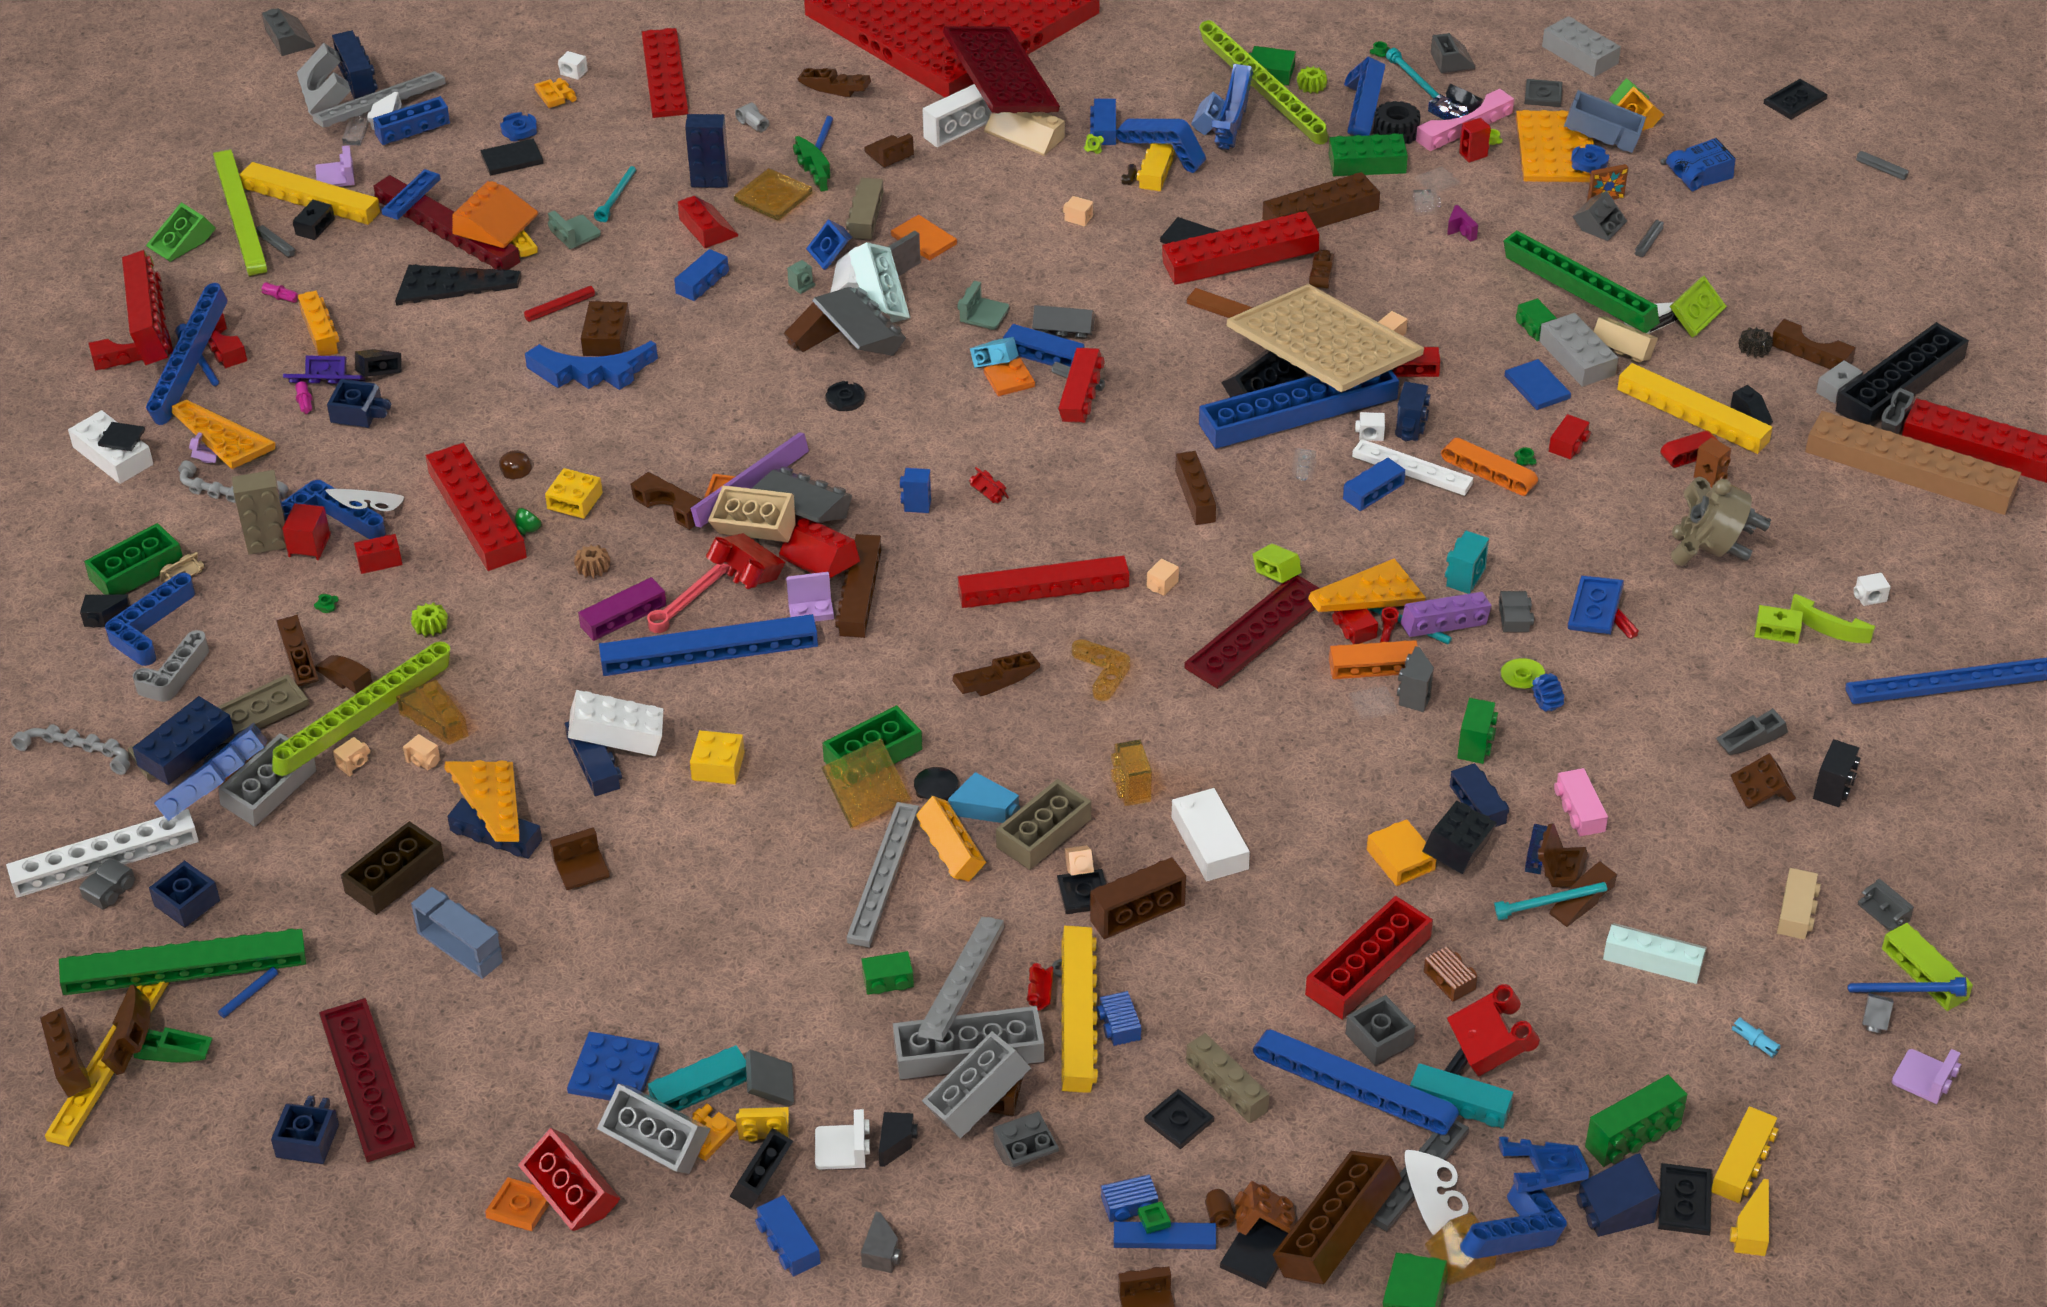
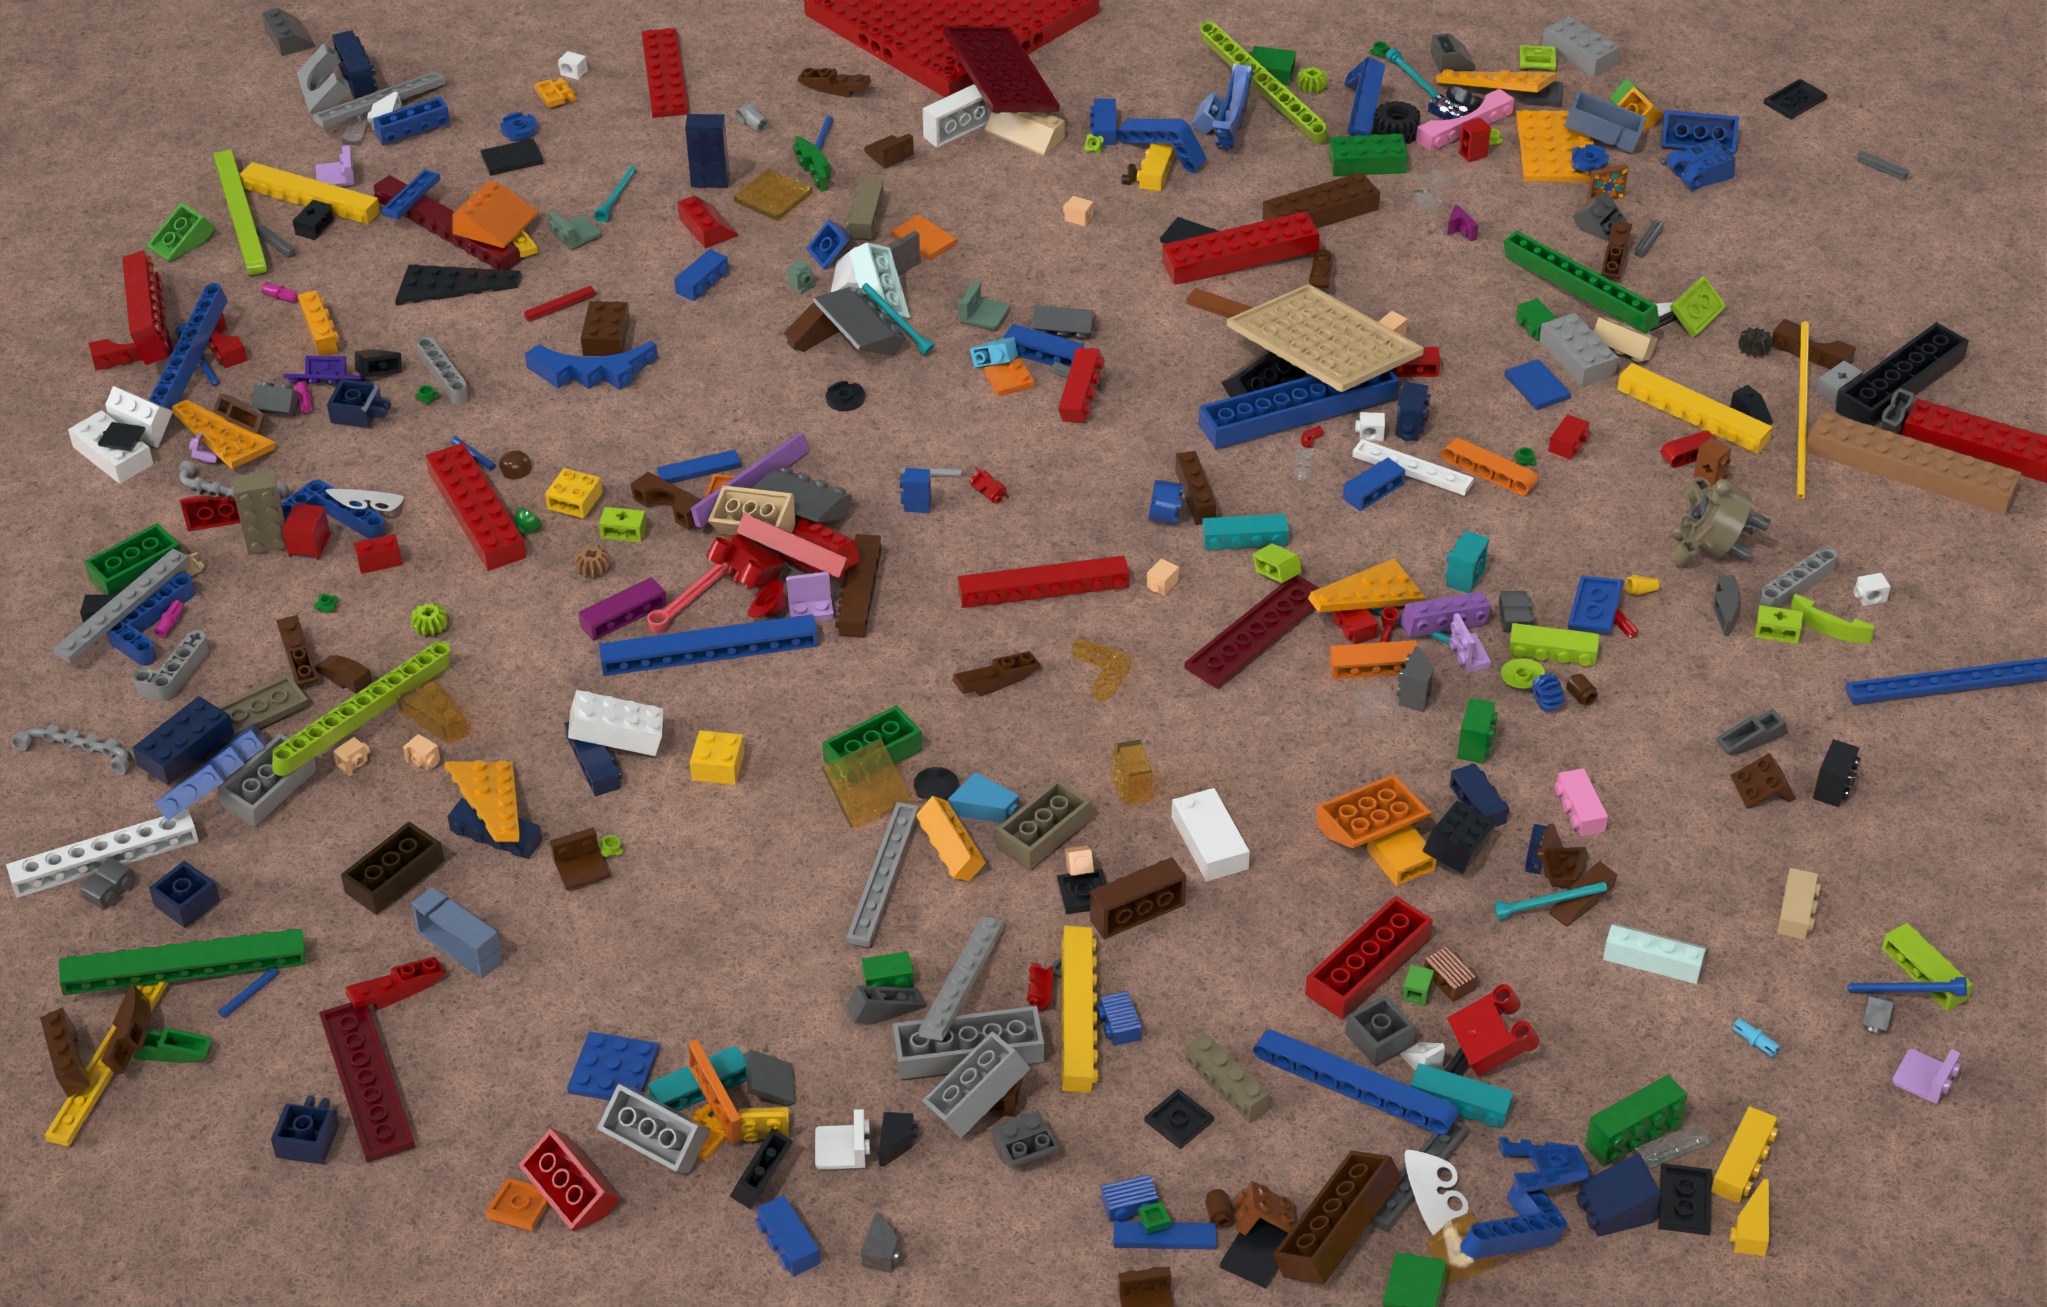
(121, 606): none -> light grey plate
(136, 410): none -> white slope
(168, 619): none -> dark pink axle
(209, 512): none -> red wedge
(239, 413): none -> reddish brown slope
(275, 399): none -> dark grey brick
(401, 984): none -> red slope
(426, 394): none -> green plate
(442, 370): none -> light grey beam
(475, 454): none -> blue bar
(610, 846): none -> lime plate
(623, 524): none -> lime brick
(699, 467): none -> blue tile
(714, 1092): none -> orange tile
(769, 600): none -> red piece
(793, 545): none -> tile
(882, 1003): none -> dark grey slope
(924, 345): none -> teal piece
(944, 472): none -> light grey bar
(1166, 502): none -> blue brick
(1245, 531): none -> teal brick
(1308, 436): none -> red arm
(1369, 812): none -> orange slope
(1417, 985): none -> bright green brick
(1425, 1053): none -> white slope
(1467, 647): none -> lavender bracket
(1502, 80): none -> light orange wing
(1537, 57): none -> lime plate
(1553, 644): none -> lime brick
(1582, 689): none -> reddish brown brick
(1616, 250): none -> reddish brown slope
(1640, 585): none -> yellow cone
(1674, 1145): none -> clear plate
(1689, 129): none -> blue slope
(1726, 602): none -> dark grey slope
(1799, 578): none -> light grey beam
(1803, 393): none -> yellow piece
(1886, 905): dark grey hinge -> none

